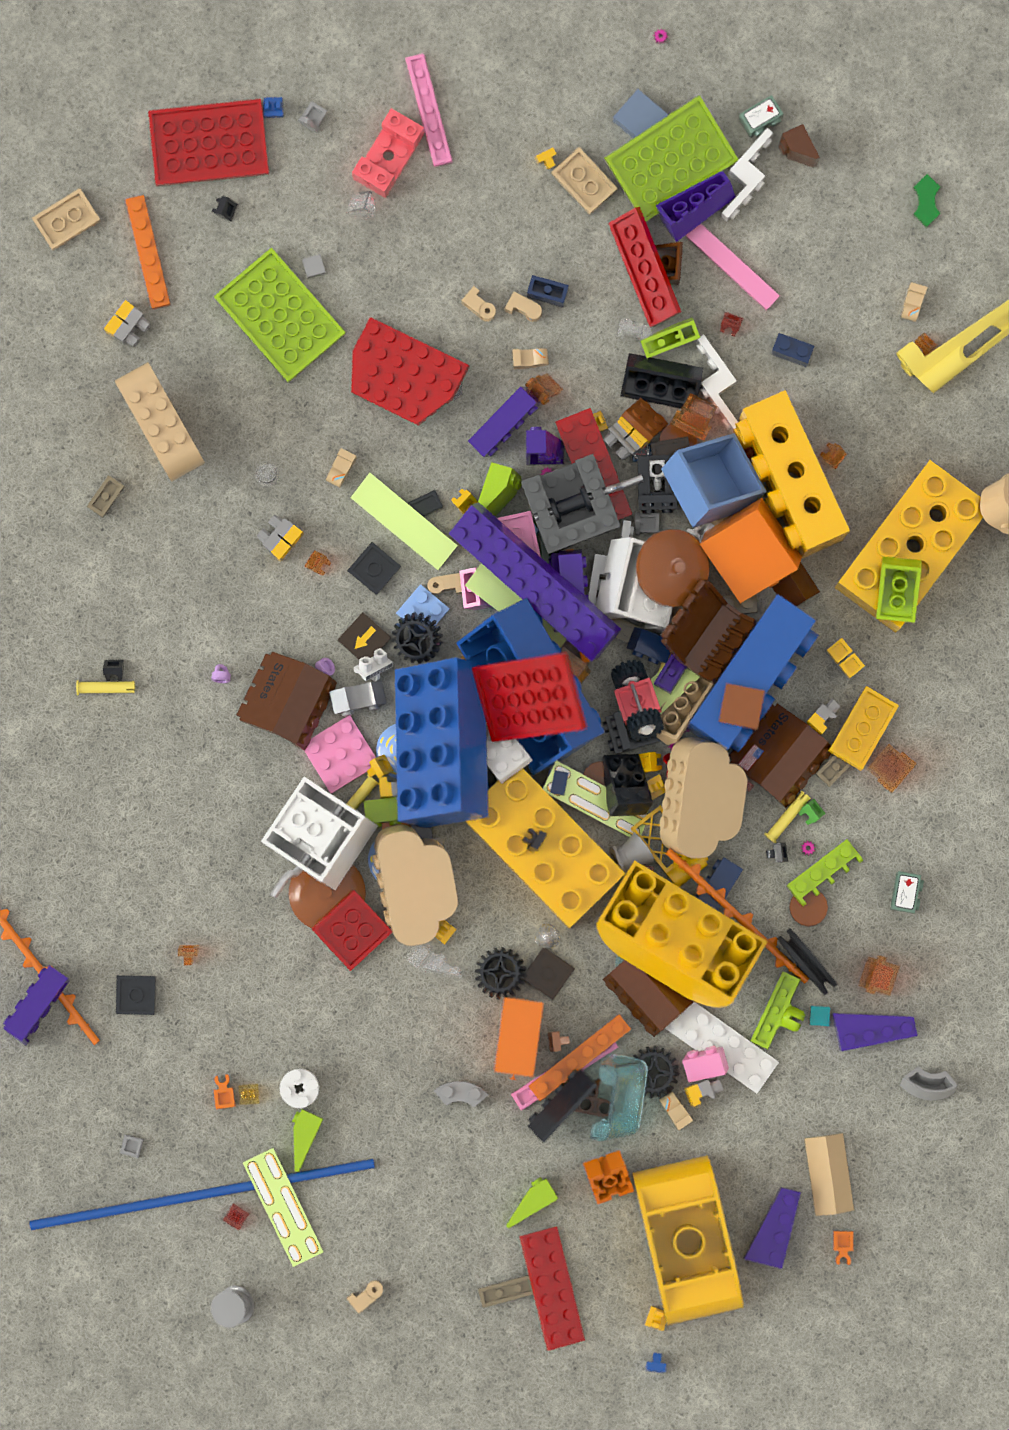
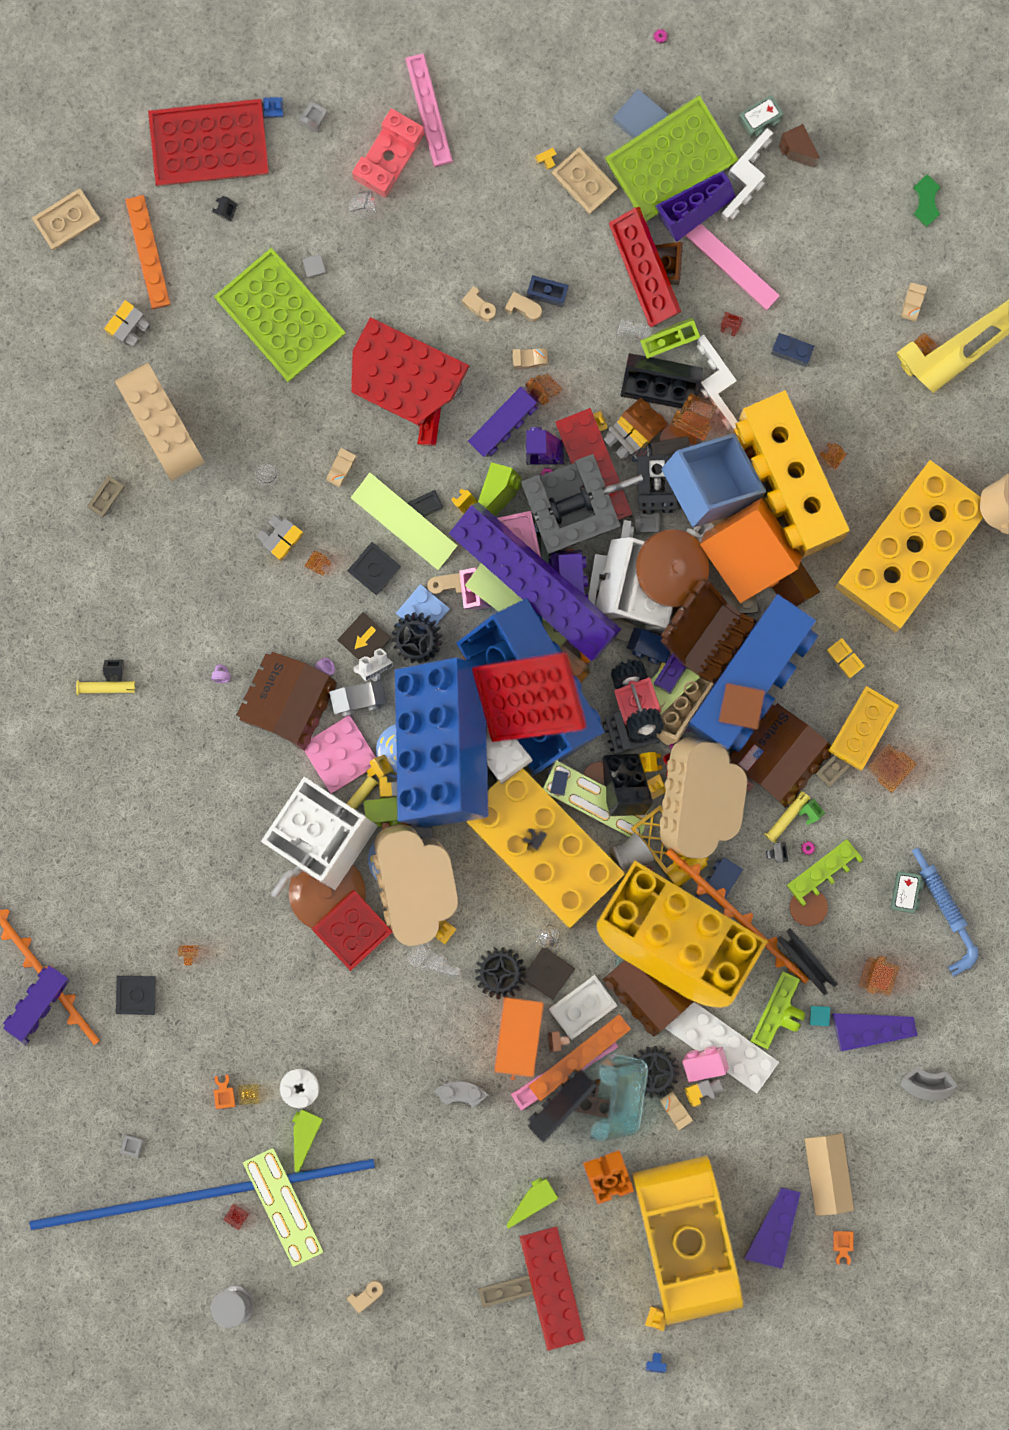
(429, 430): none -> red plate
(583, 1007): none -> white tile
(823, 714): hips -> none
(898, 589): lime slope -> none
(950, 910): none -> medium blue piece

